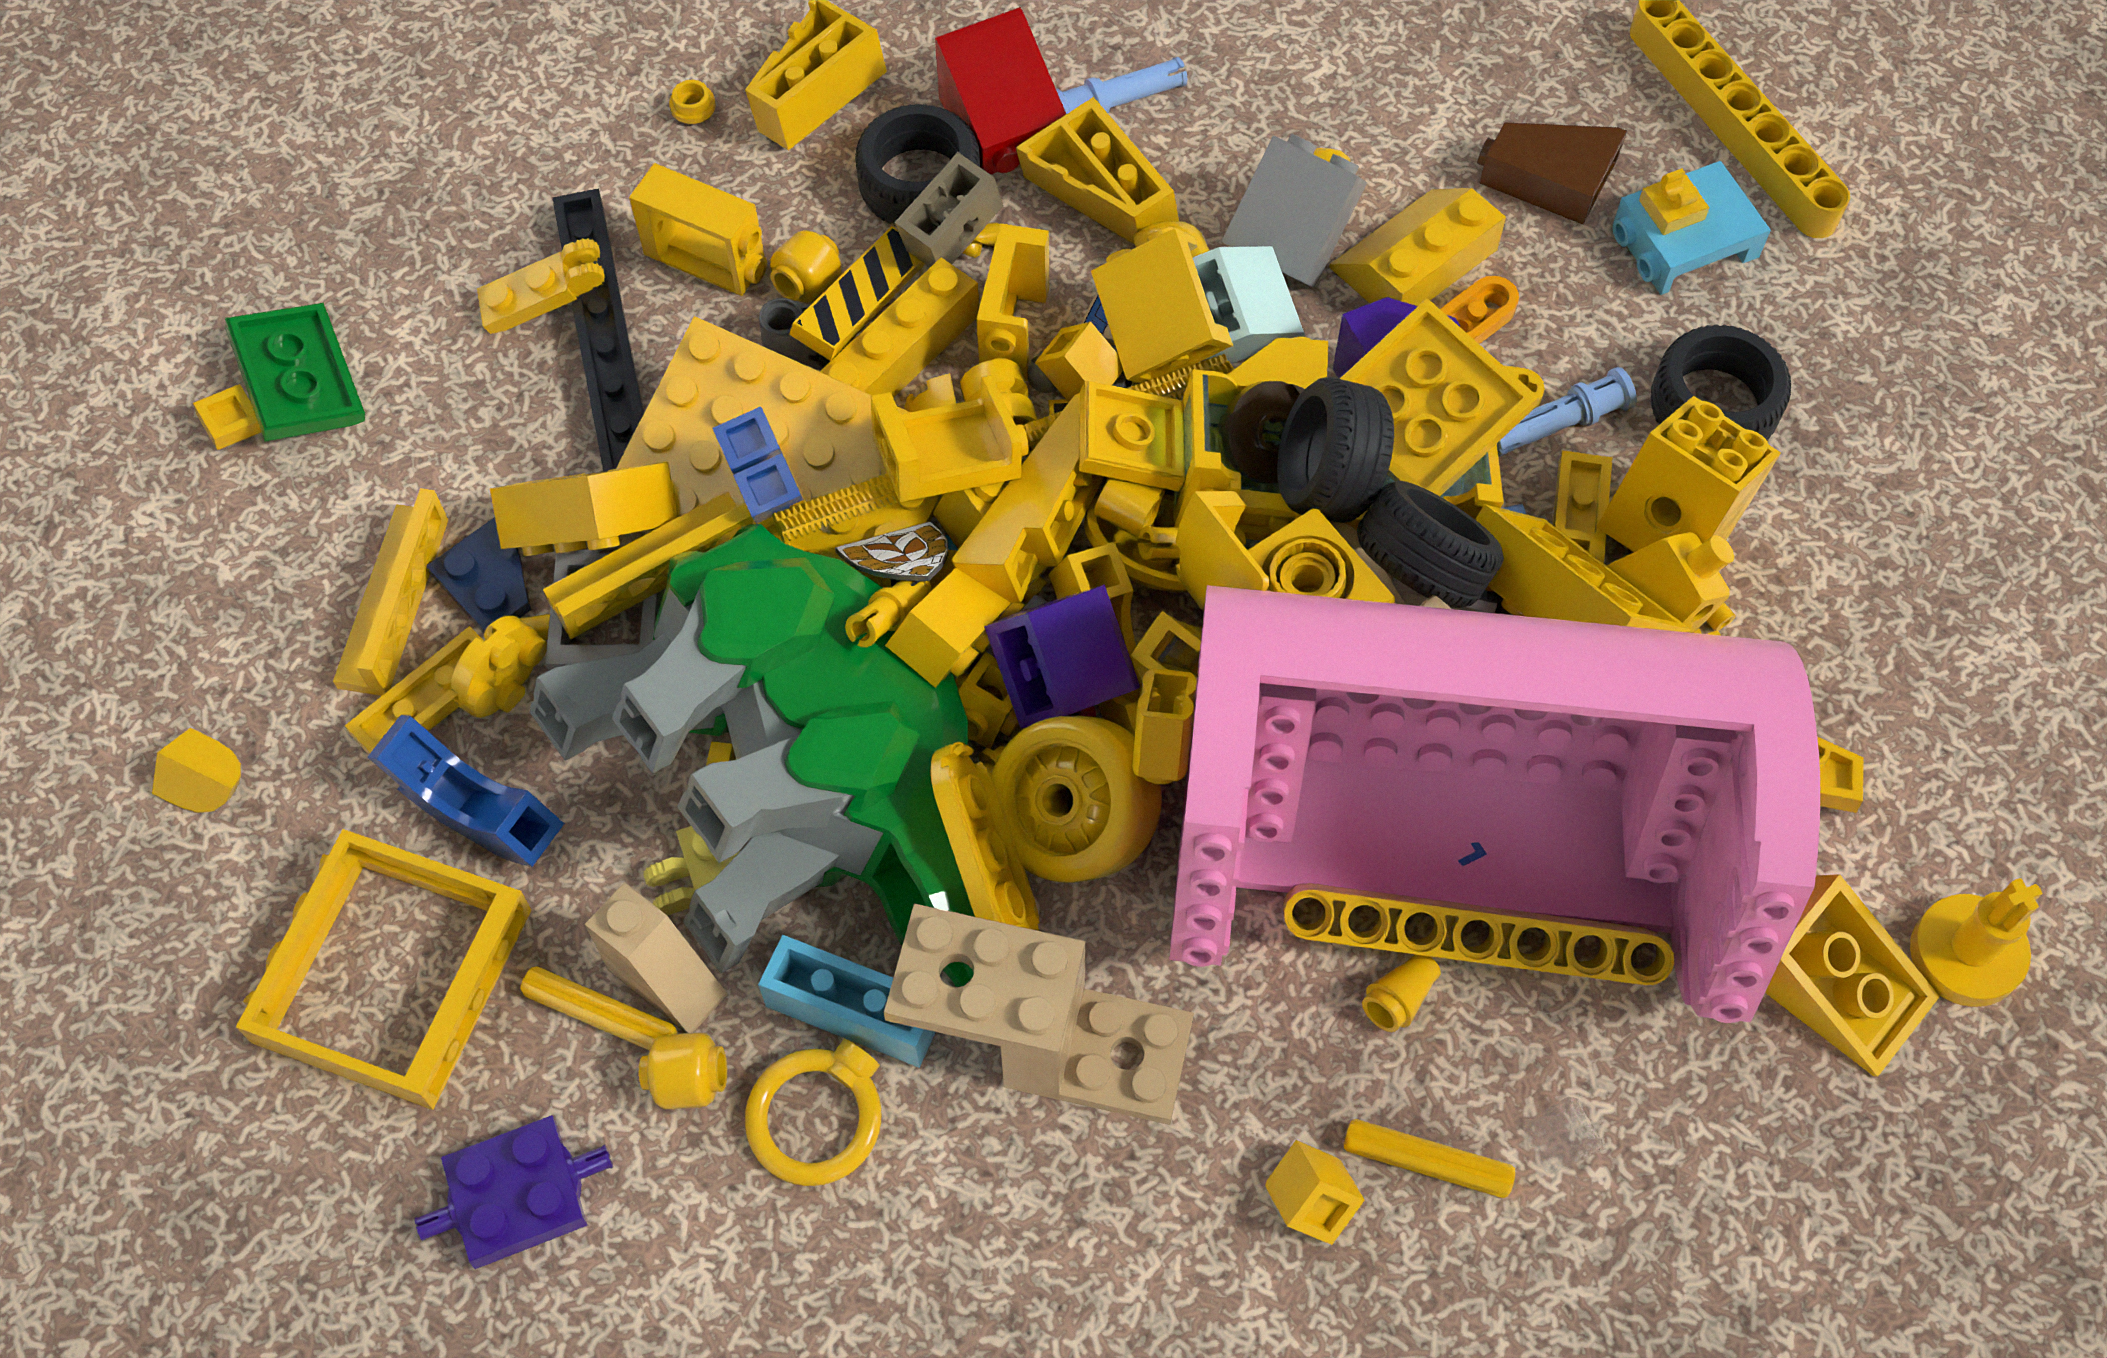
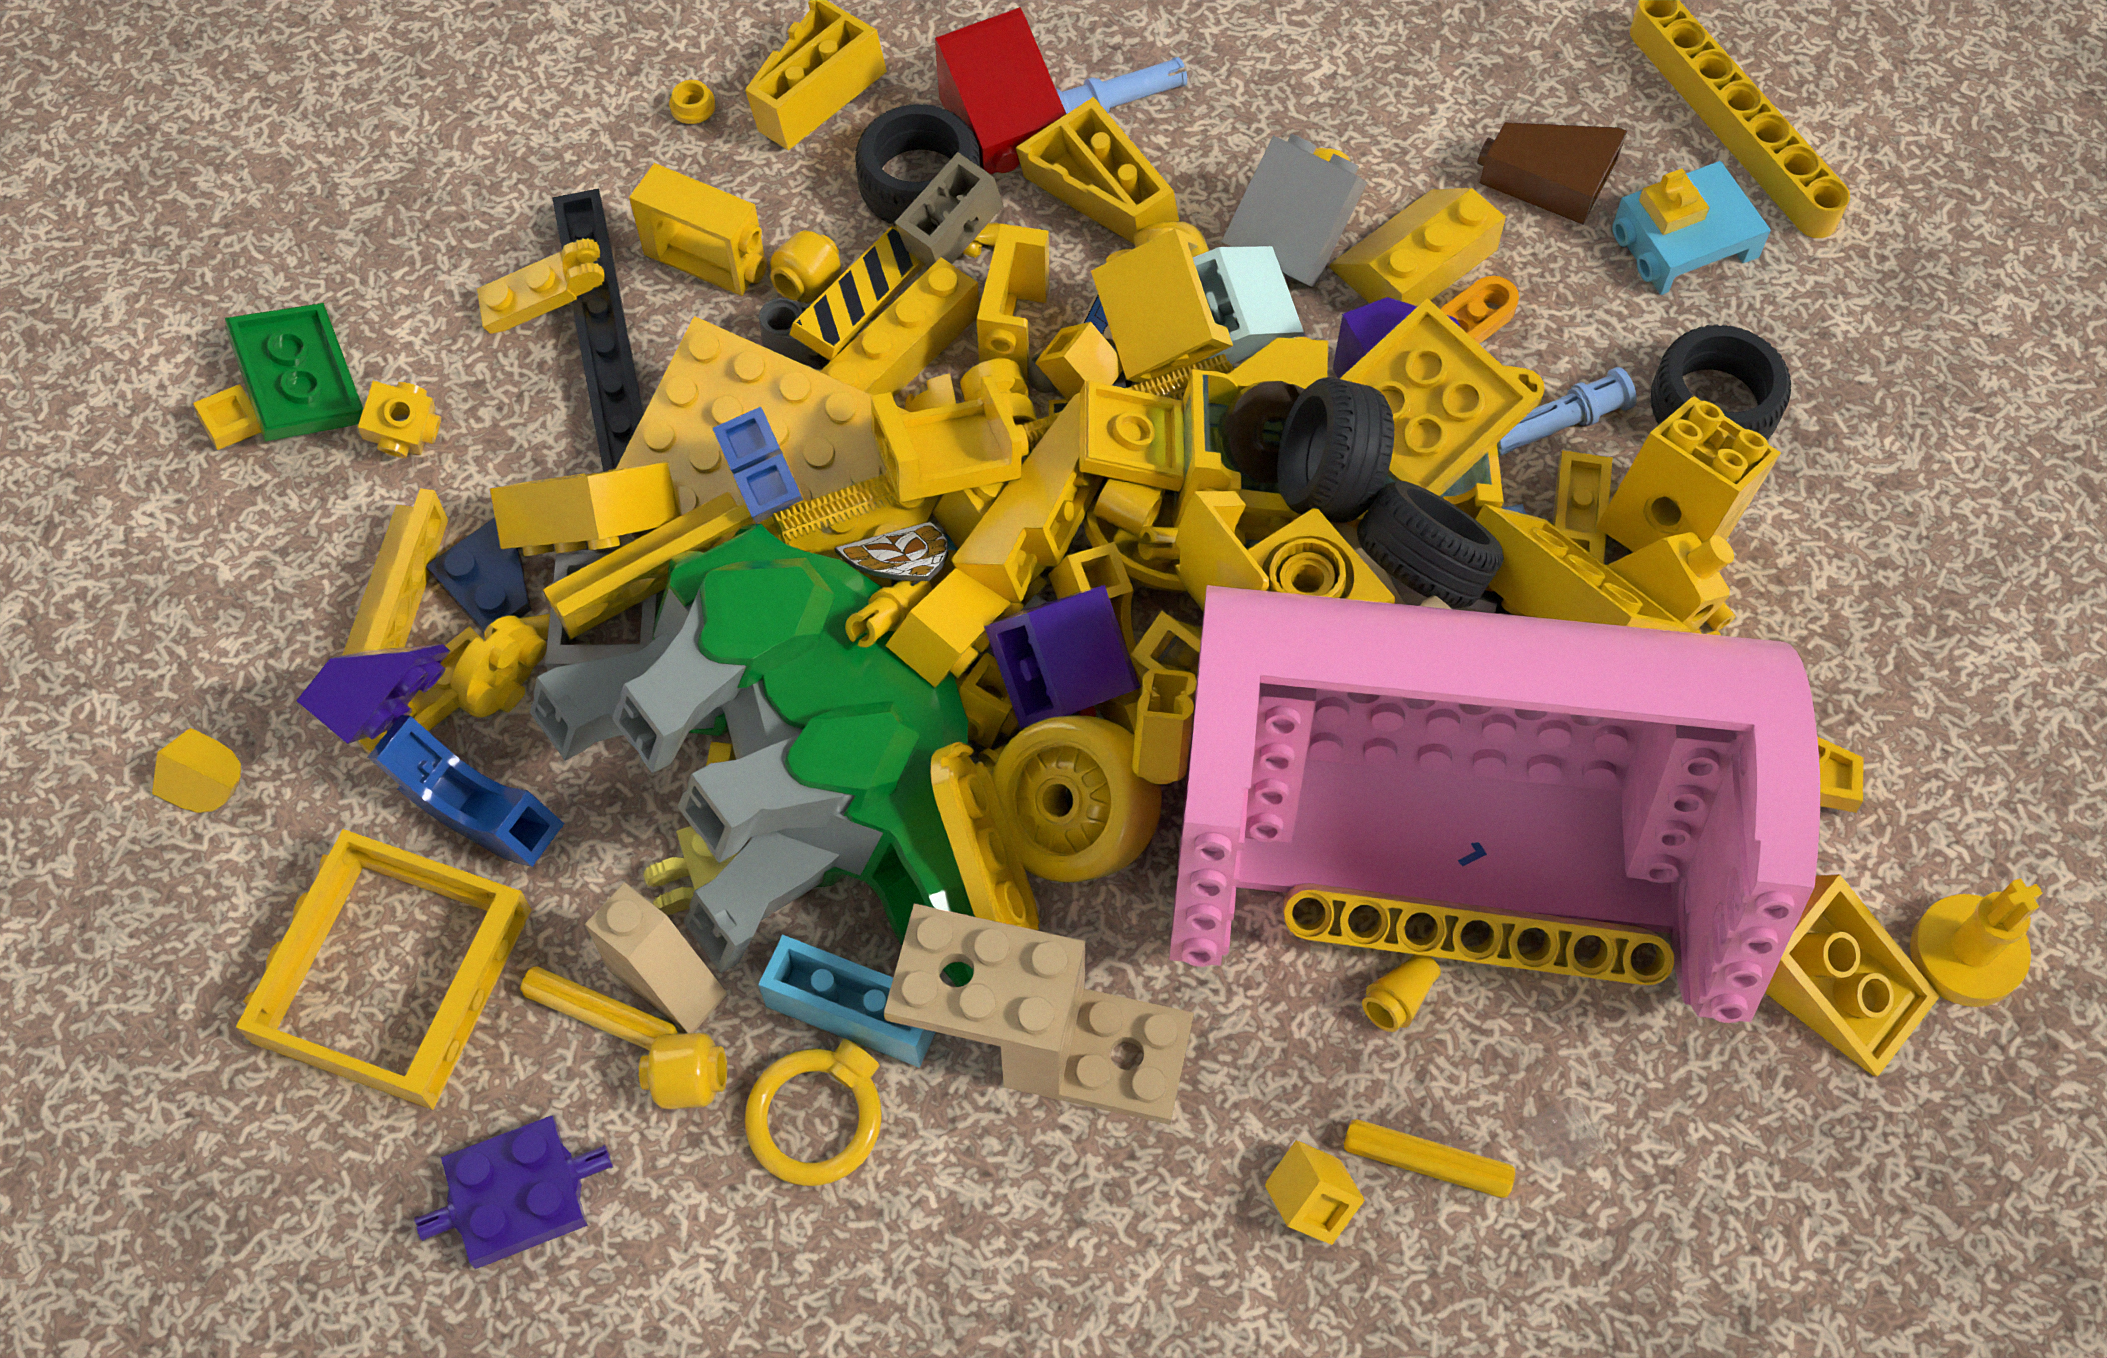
(370, 689): none -> dark purple slope
(389, 405): none -> yellow brick

